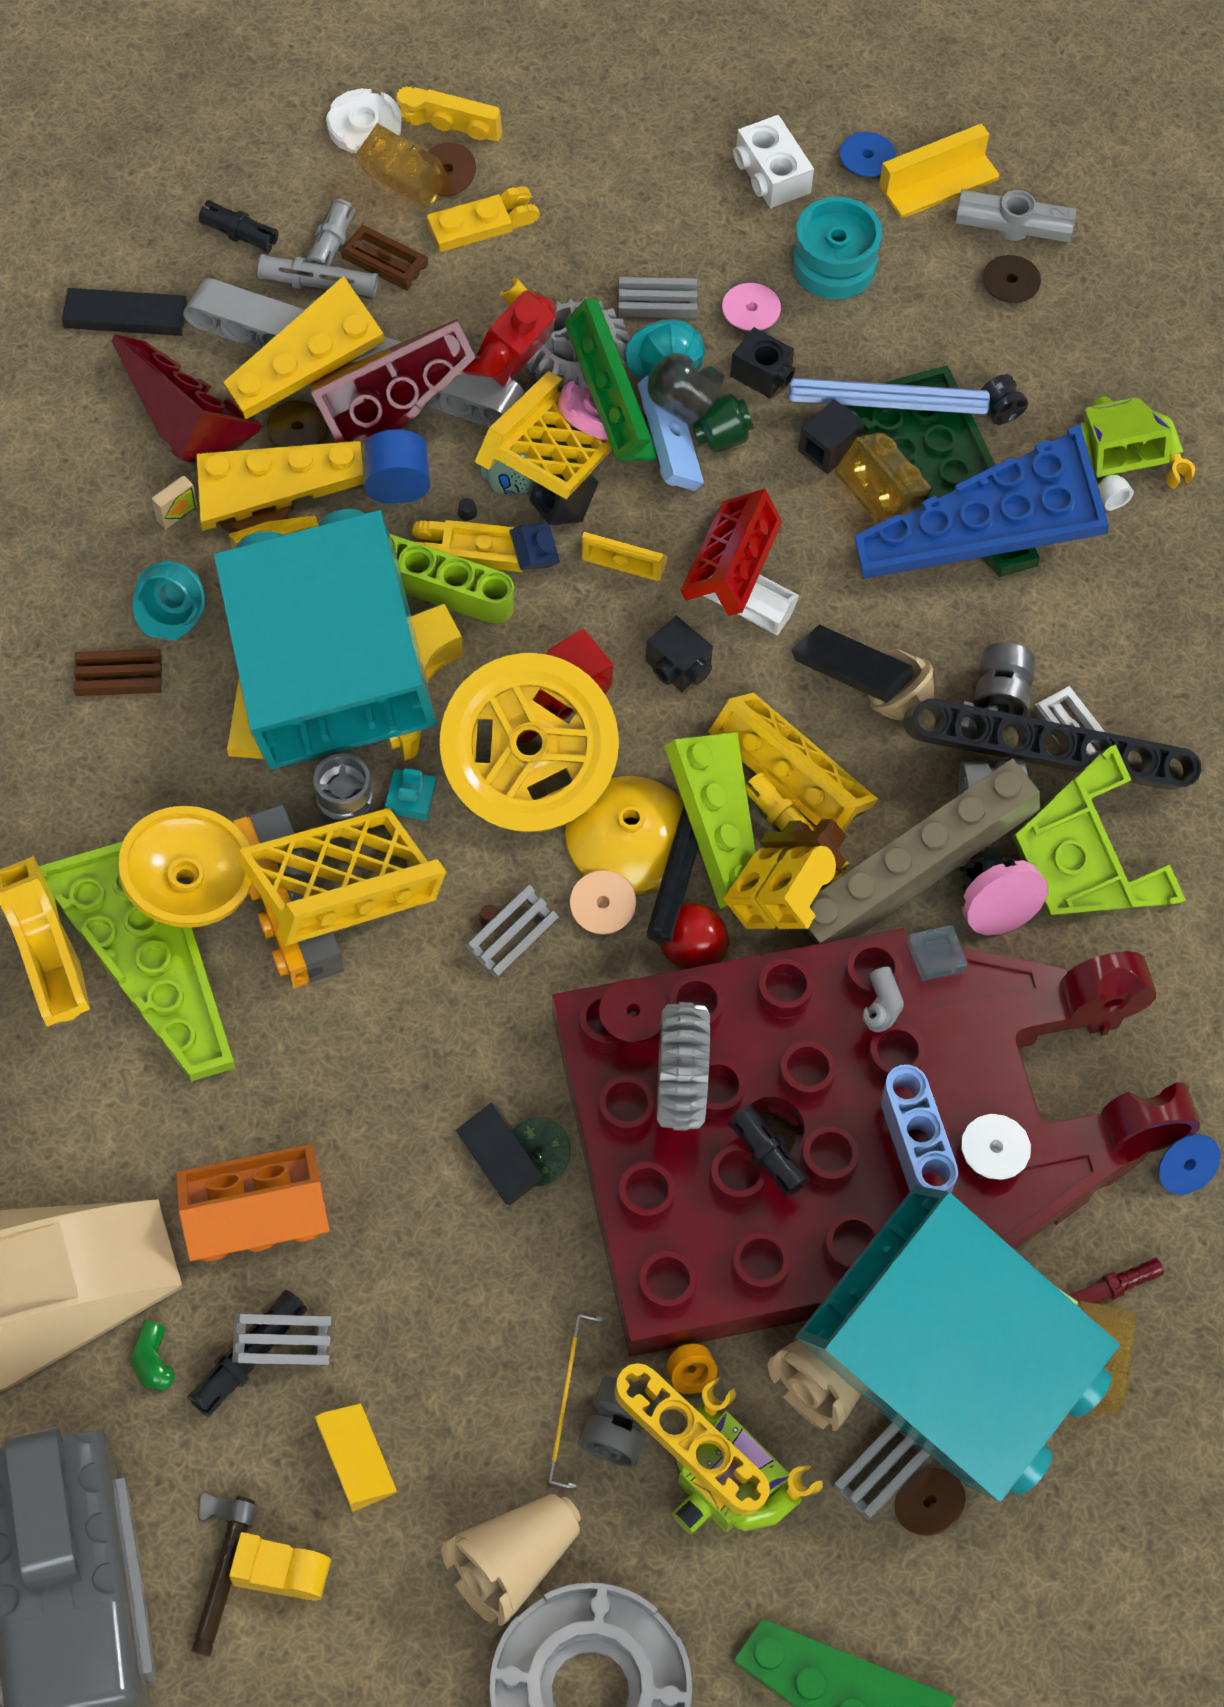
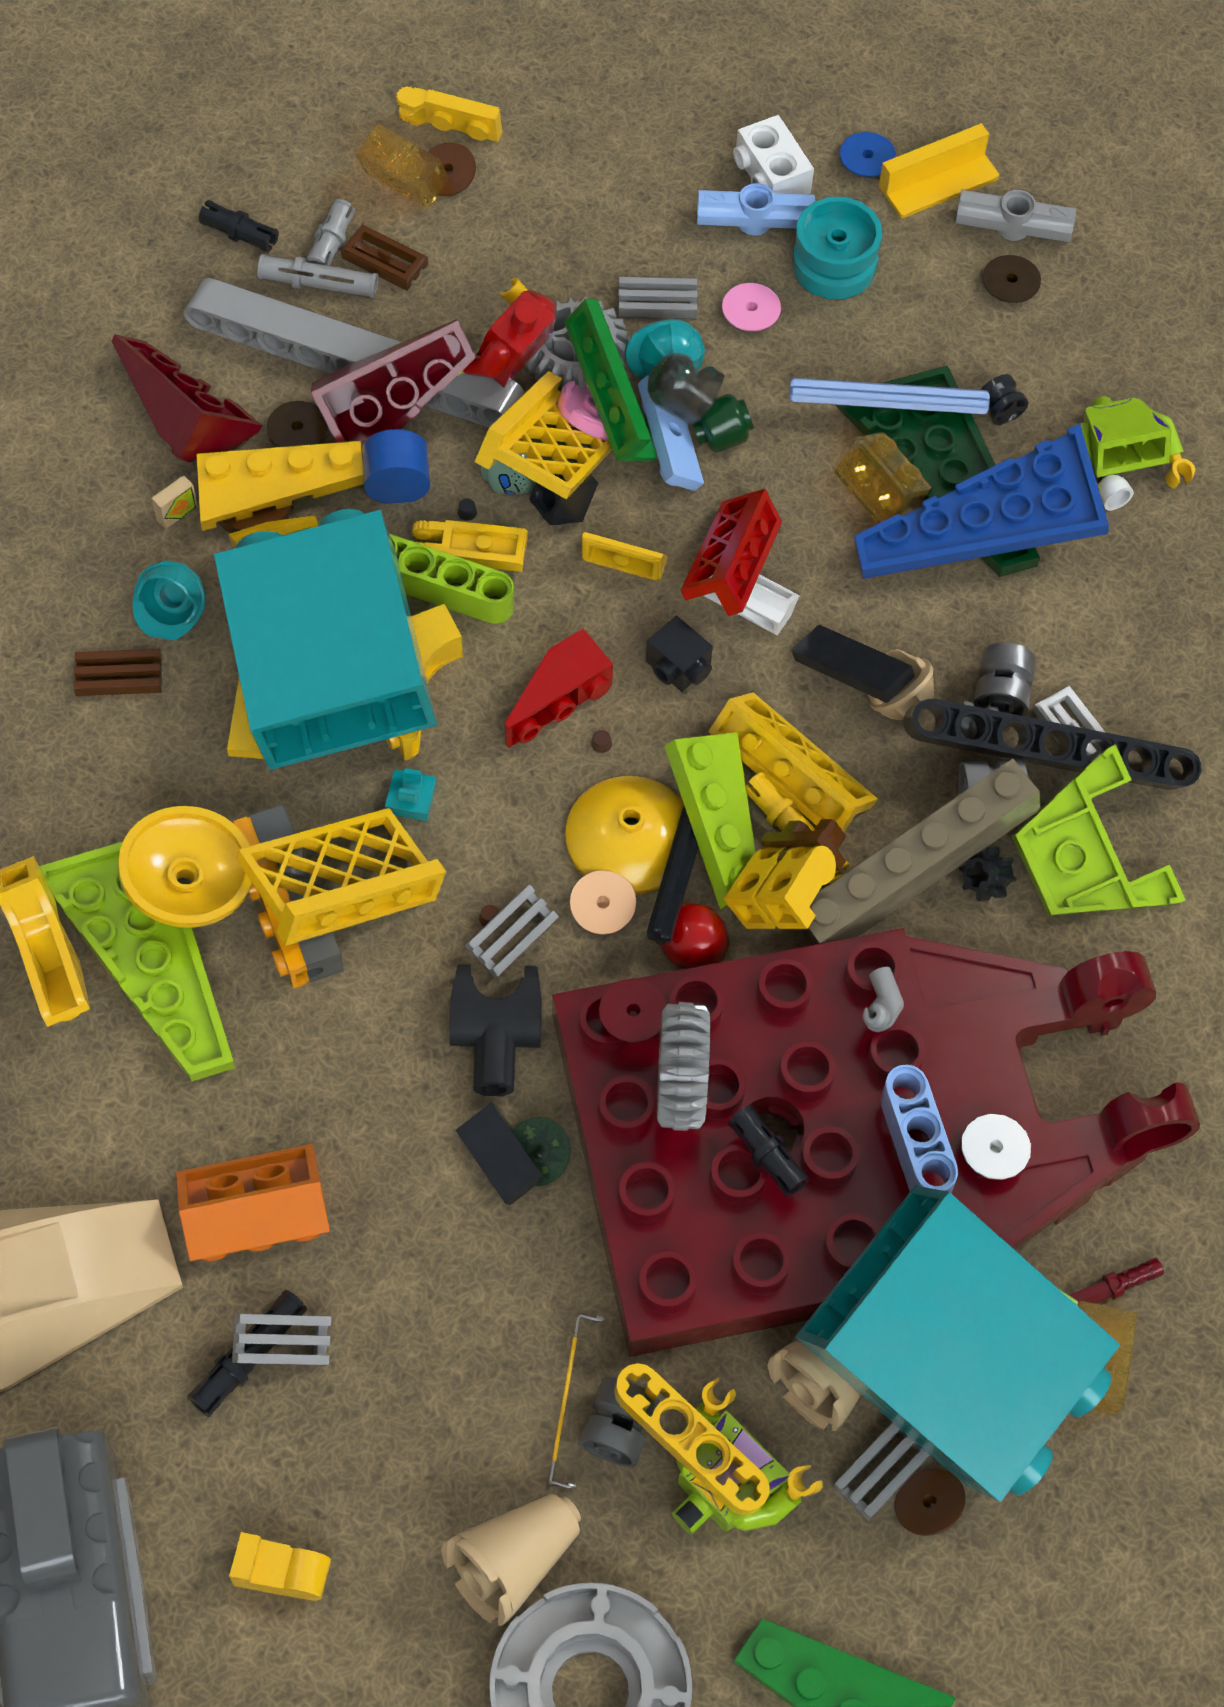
(124, 311): black tile -> none
(146, 1360): green arm -> none
(239, 1515): dark brown piece -> none
(311, 346): yellow wing -> none
(342, 788): flat silver wheel -> none
(350, 119): white tile -> none
(355, 1456): yellow slope -> none
(482, 219): yellow hinge -> none
(495, 1027): none -> black connector
(505, 695): yellow gear -> none
(534, 546): dark blue plate -> none
(691, 1368): light orange tile -> none
(752, 209): none -> light blue piece
(762, 363): black brick -> none
(829, 435): black brick -> none
(937, 952): clear light blue tile -> none
(1004, 898): bright pink tile -> none
(1189, 1164): blue piece -> none

